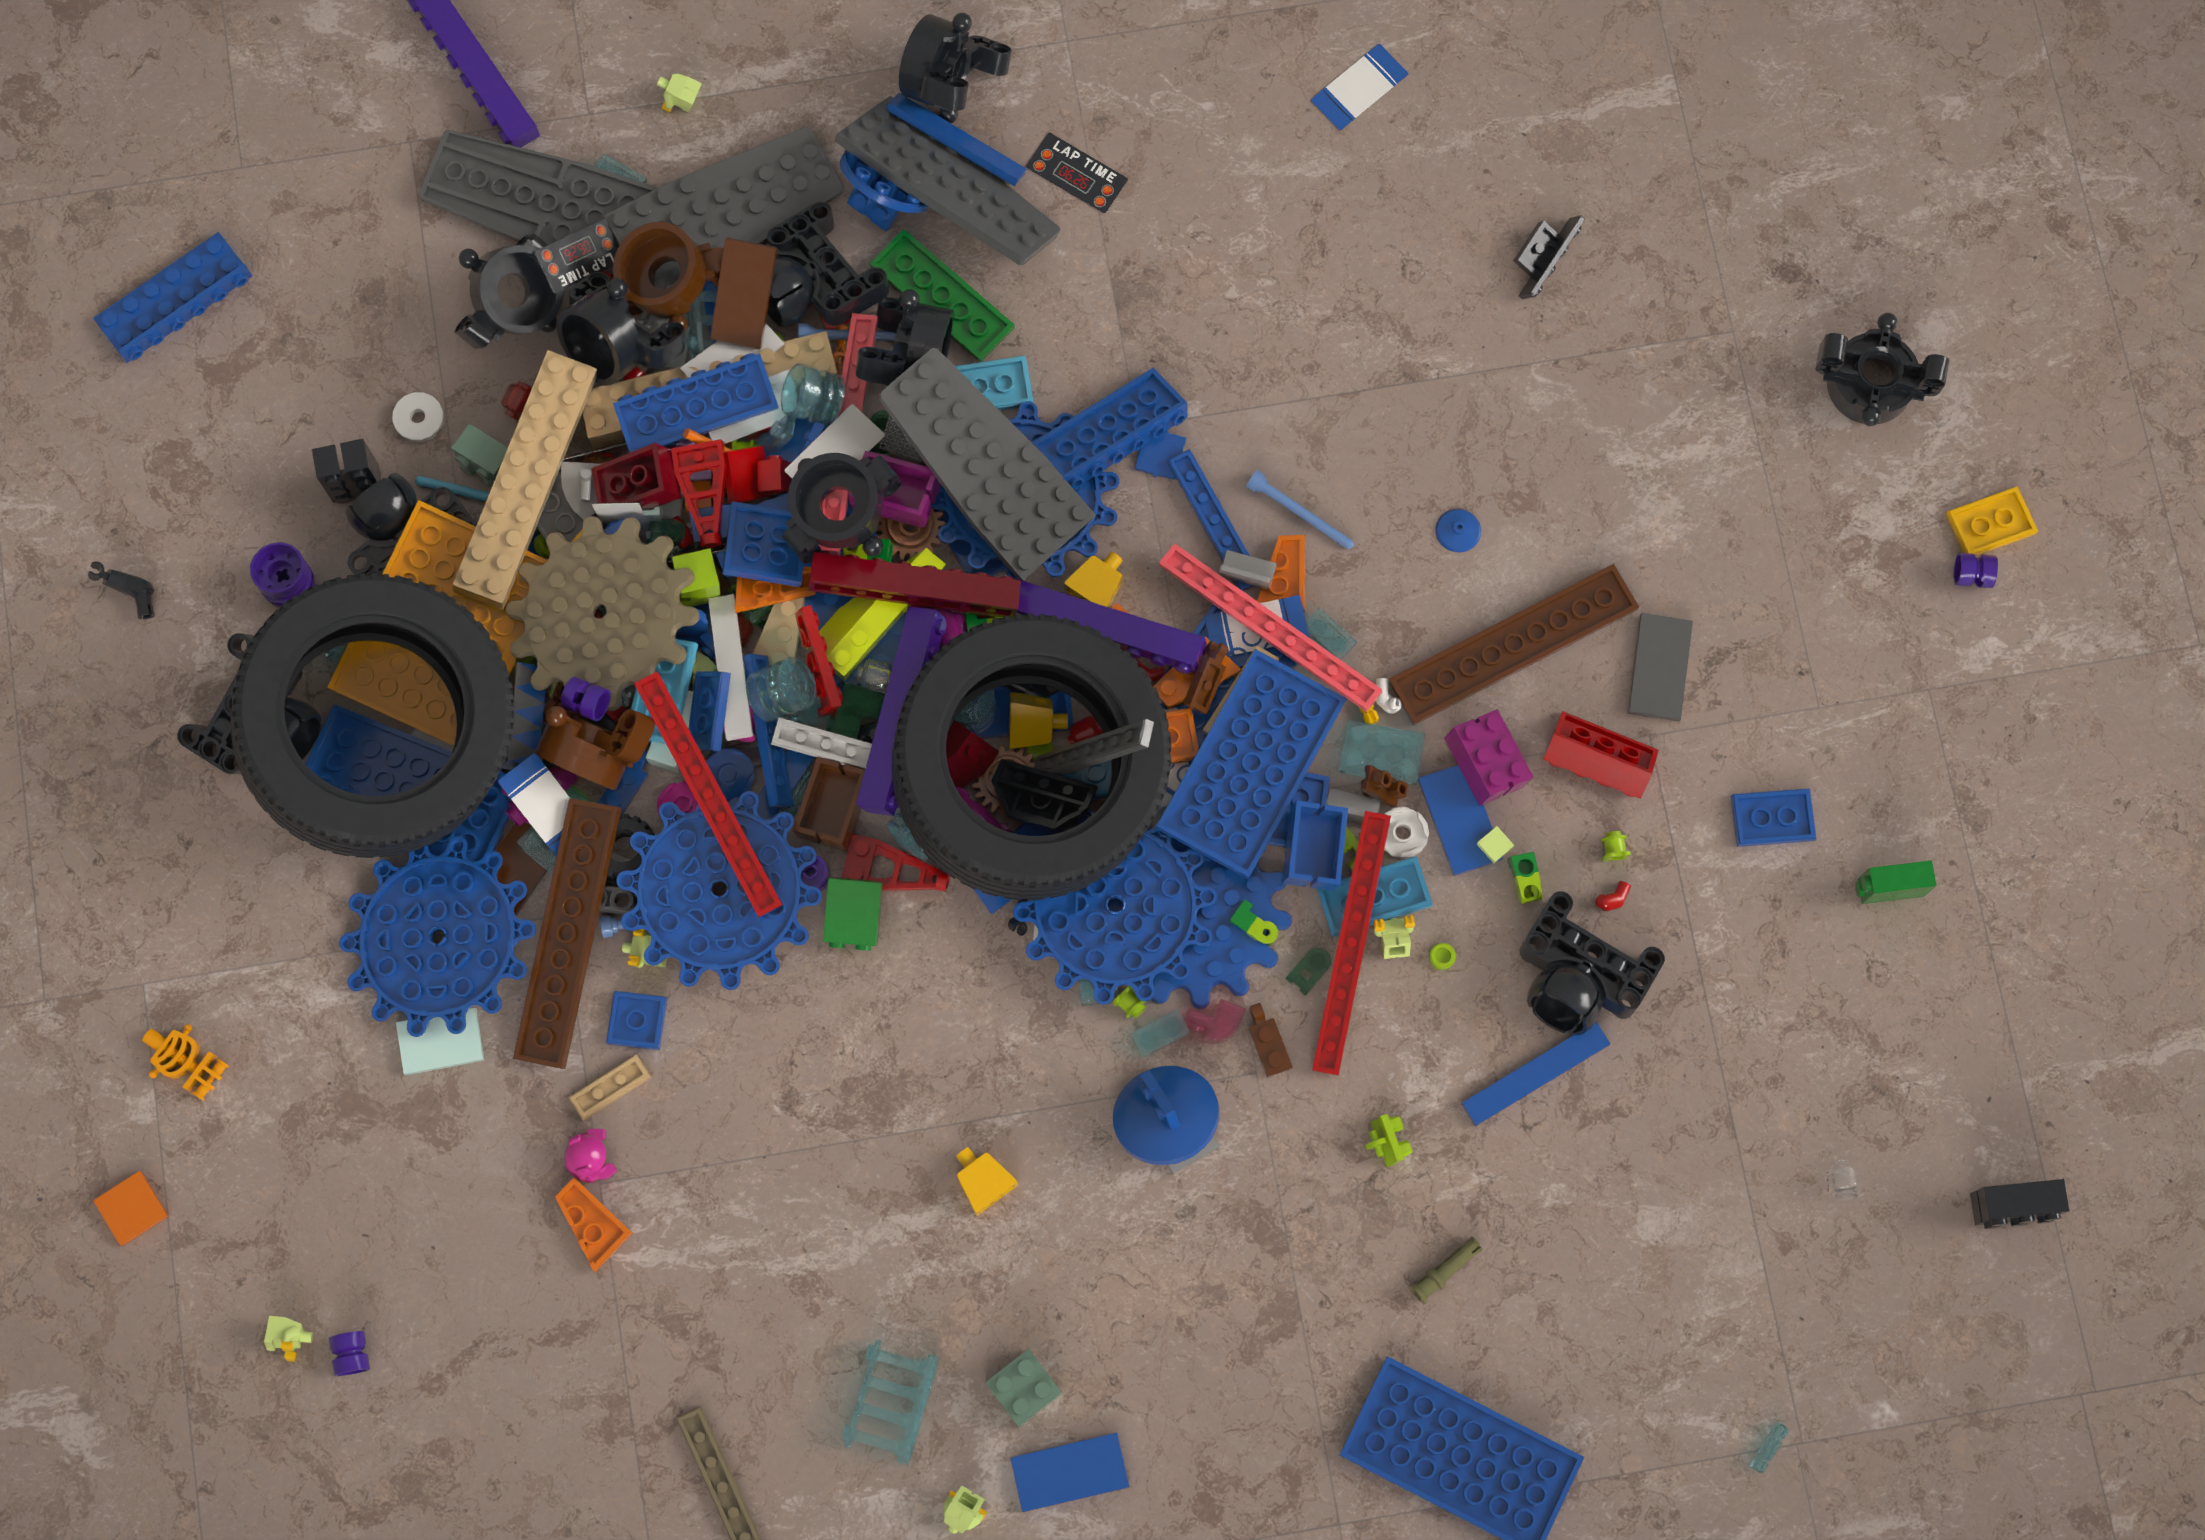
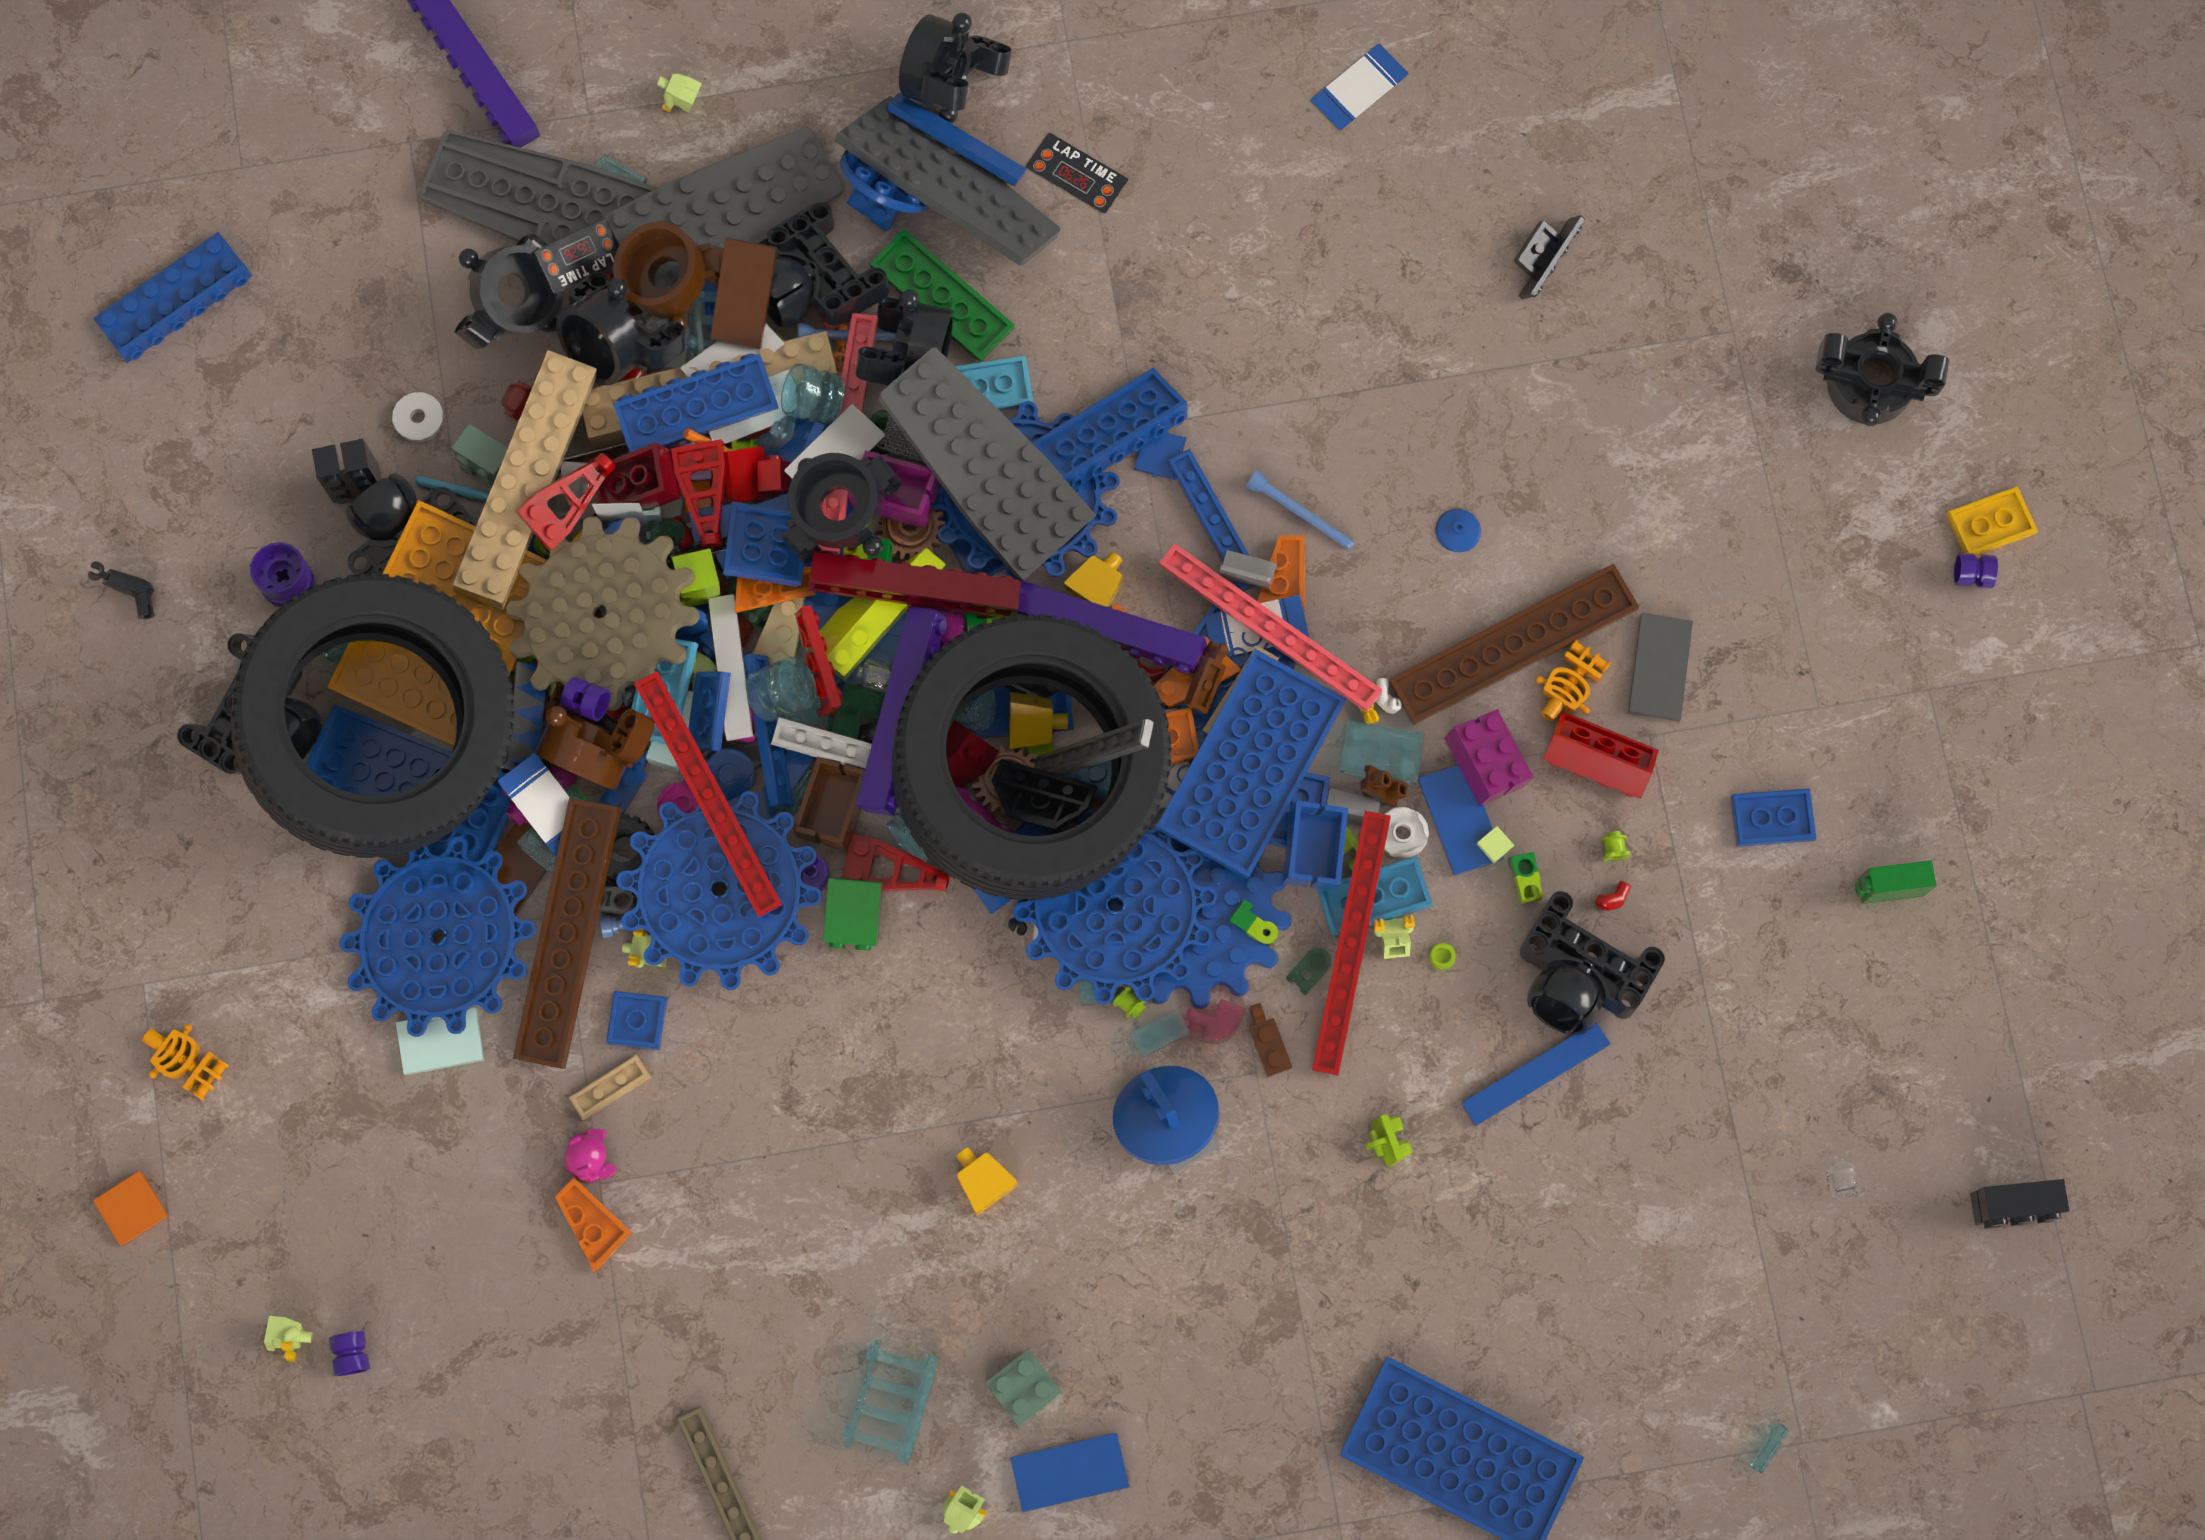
(543, 521): none -> plate
(1084, 729): red head -> none
(1329, 634): clear light blue plate -> none
(1436, 1277): olive pin -> none
(1561, 697): none -> light orange torso

